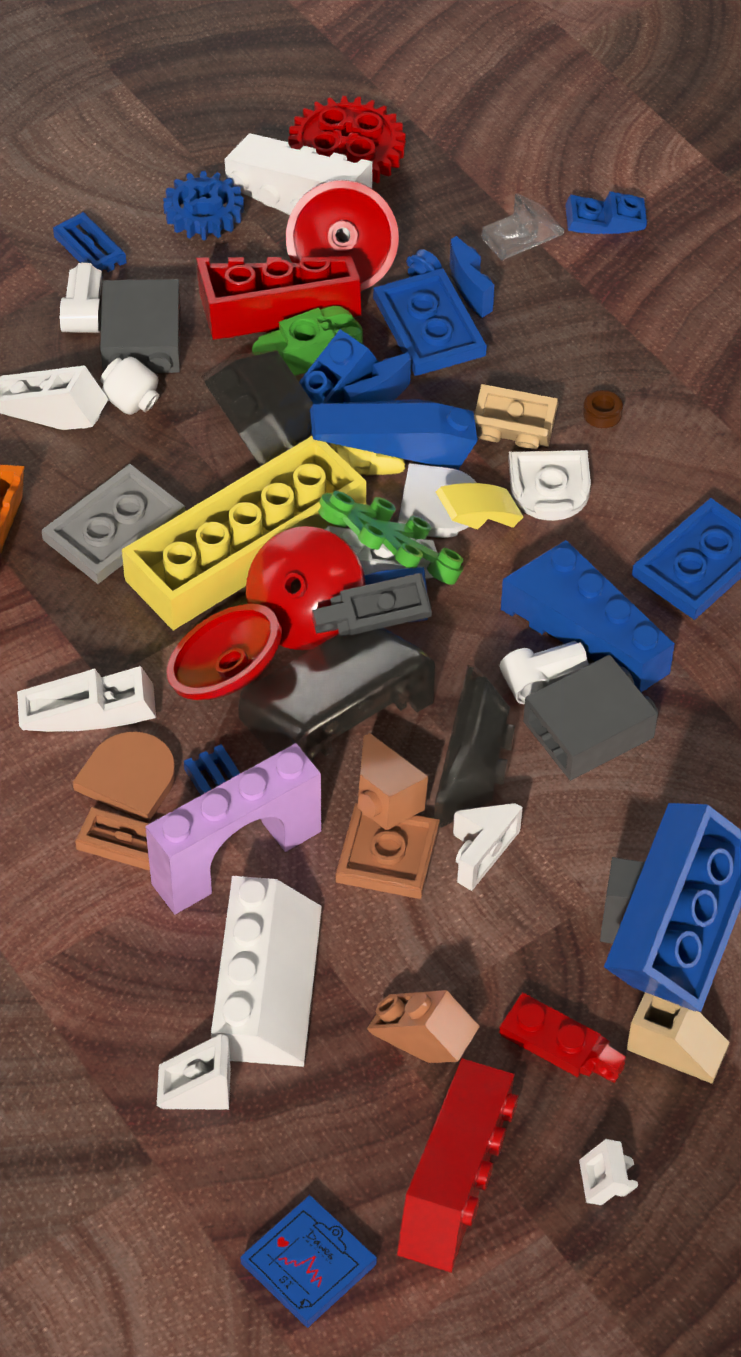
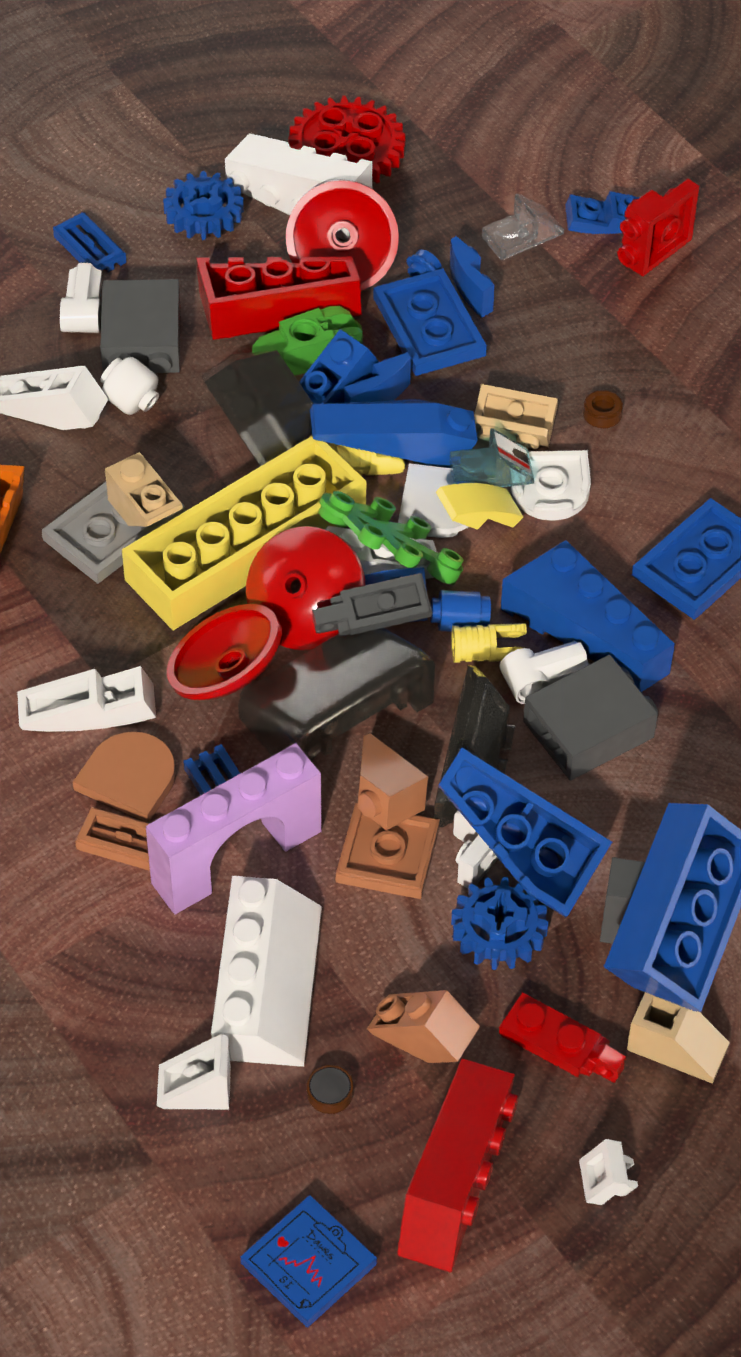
(139, 492): none -> tan slope
(330, 1089): none -> tile
(460, 609): none -> blue brick
(477, 920): none -> blue gear
(481, 641): none -> light yellow hinge
(500, 465): none -> clear light blue slope
(533, 839): none -> blue wedge
(657, 226): none -> red plate

